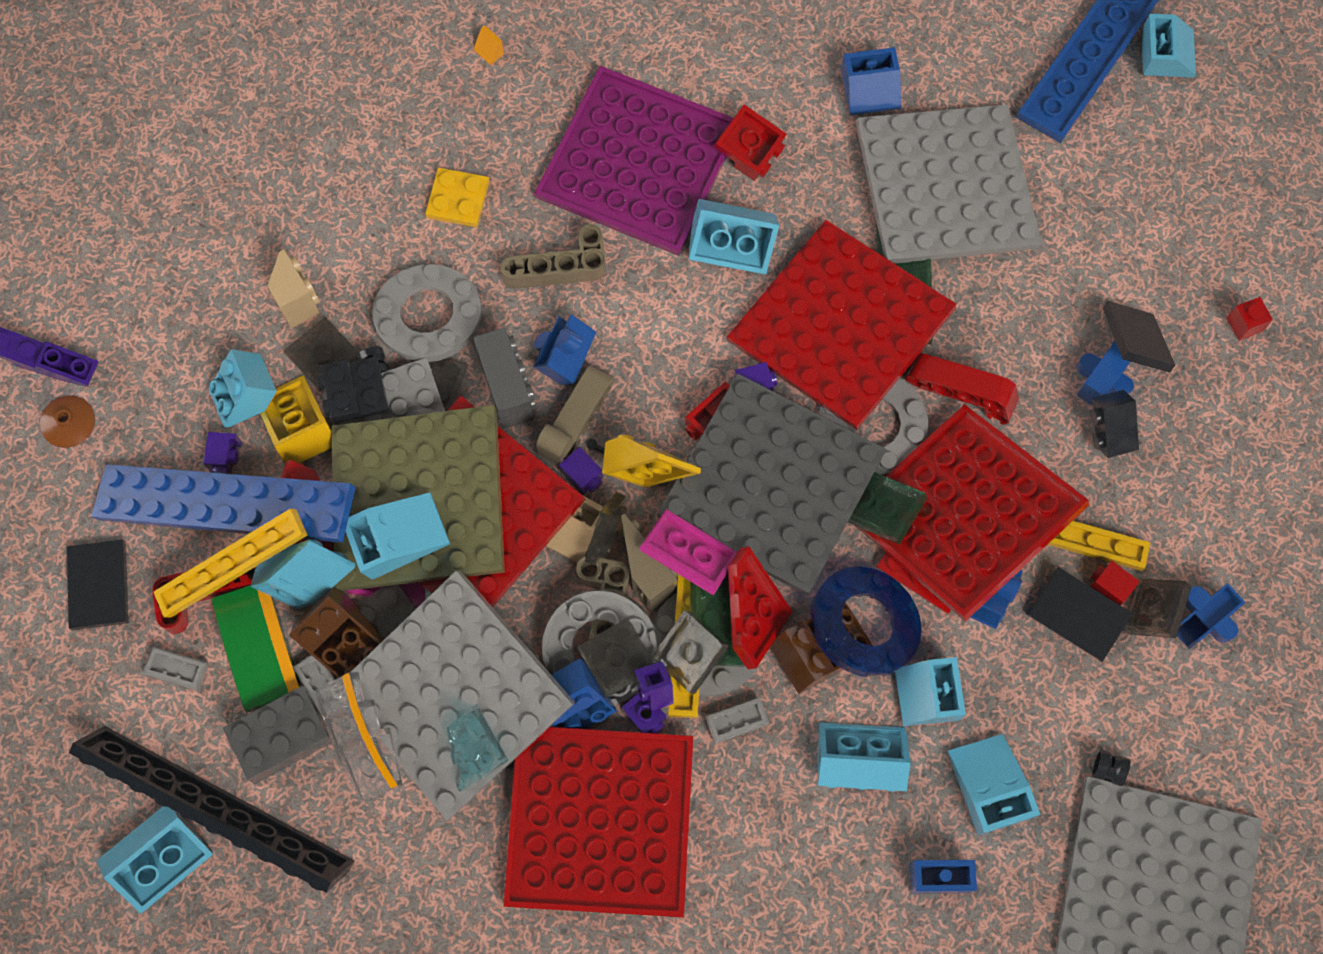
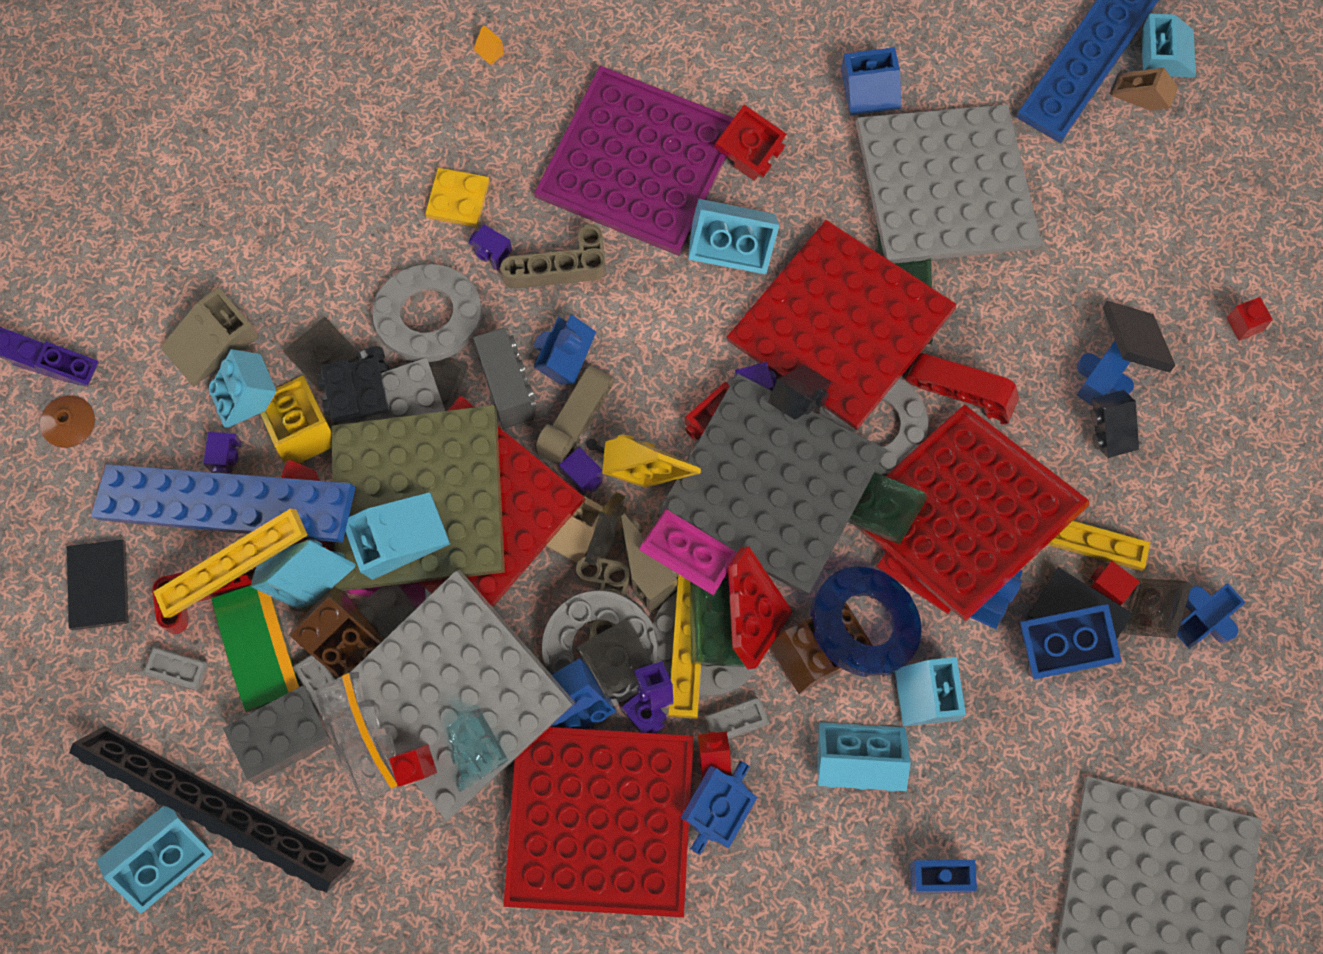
(208, 336): none -> dark tan slope
(292, 290): tan slope -> none
(413, 765): none -> red brick
(490, 246): none -> dark purple brick
(690, 651): clear smoke plate -> none
(714, 752): none -> red brick
(719, 807): none -> blue plate
(800, 392): none -> black brick
(993, 785): medium azure slope -> none
(1070, 641): none -> blue brick
(1111, 767): black wheel -> none
(1146, 88): none -> medium nougat slope

